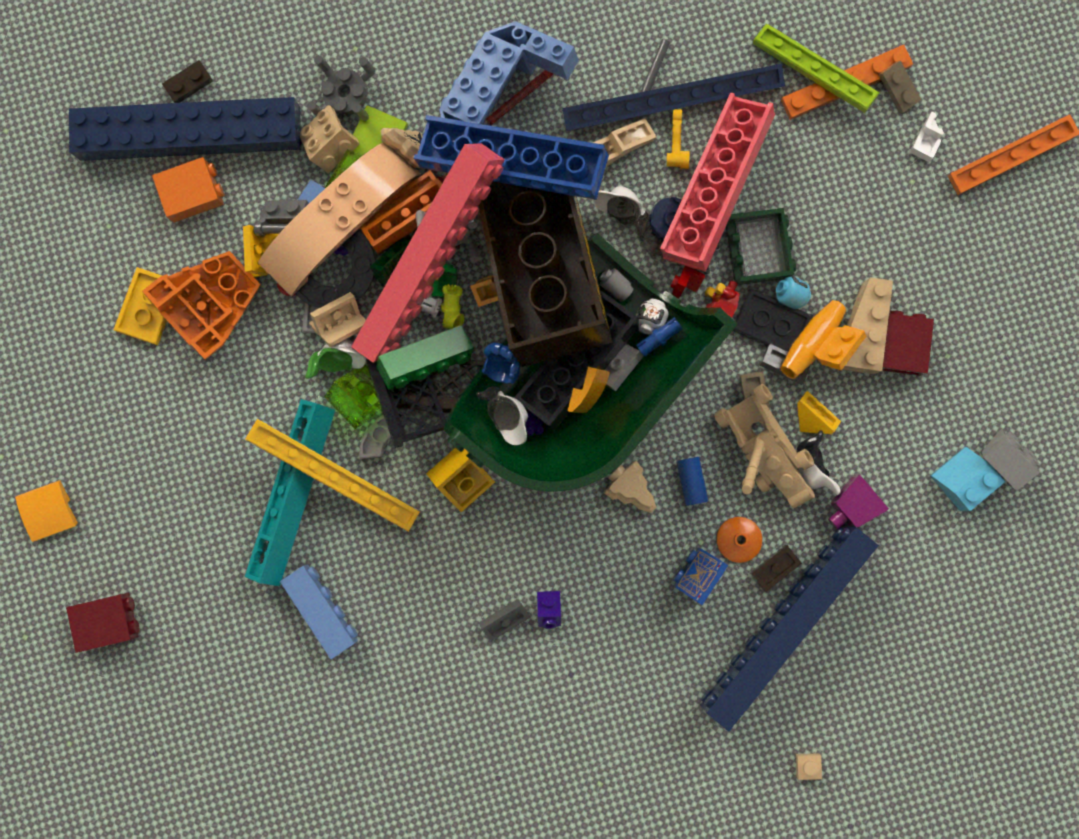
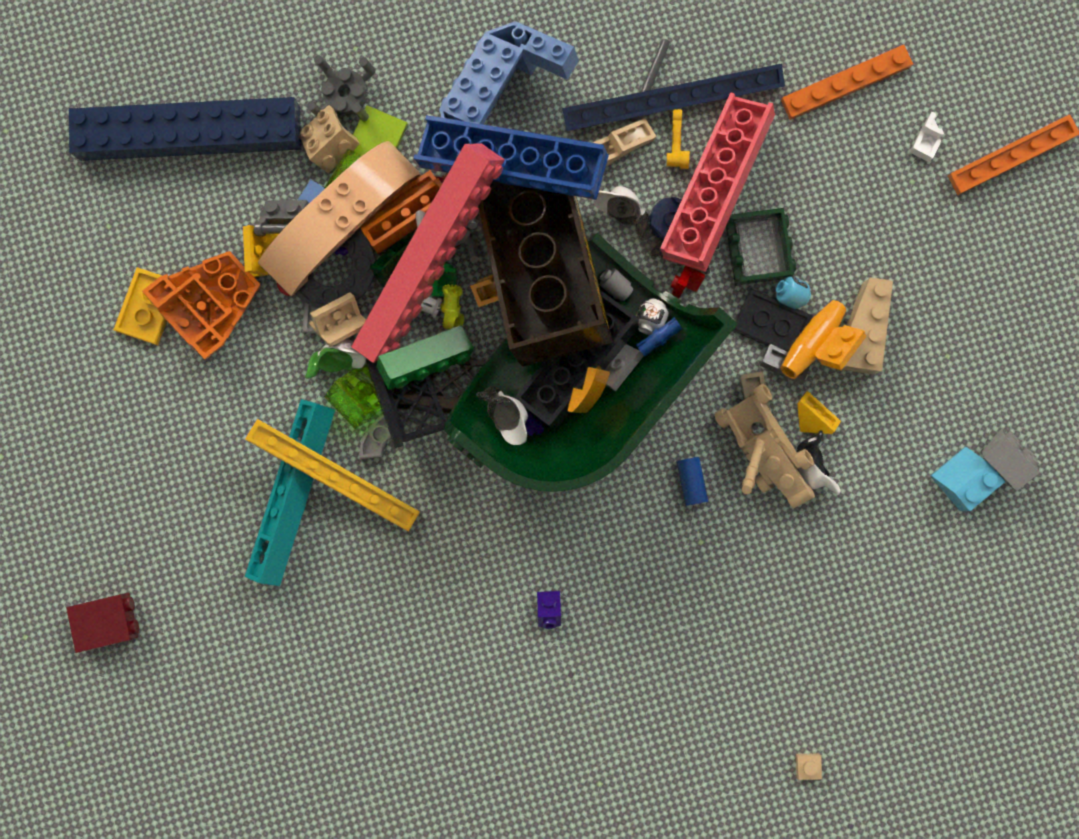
(45, 511): light orange slope -> none
(187, 82): dark brown plate -> none
(188, 189): orange brick -> none
(319, 610): medium blue brick -> none
(403, 142): tan rock -> none
(460, 479): yellow slope -> none
(500, 364): blue hair -> none
(504, 620): dark grey plate -> none
(518, 97): clear red bar -> none
(630, 487): tan rock -> none
(699, 575): blue slope -> none
(725, 297): red piece -> none
(727, 539): orange dish -> none
(775, 568): dark brown plate -> none
(787, 626): dark blue brick -> none
(816, 68): lime tile -> none
(856, 504): magenta torso -> none
(900, 87): dark tan plate -> none
(908, 344): dark red brick -> none

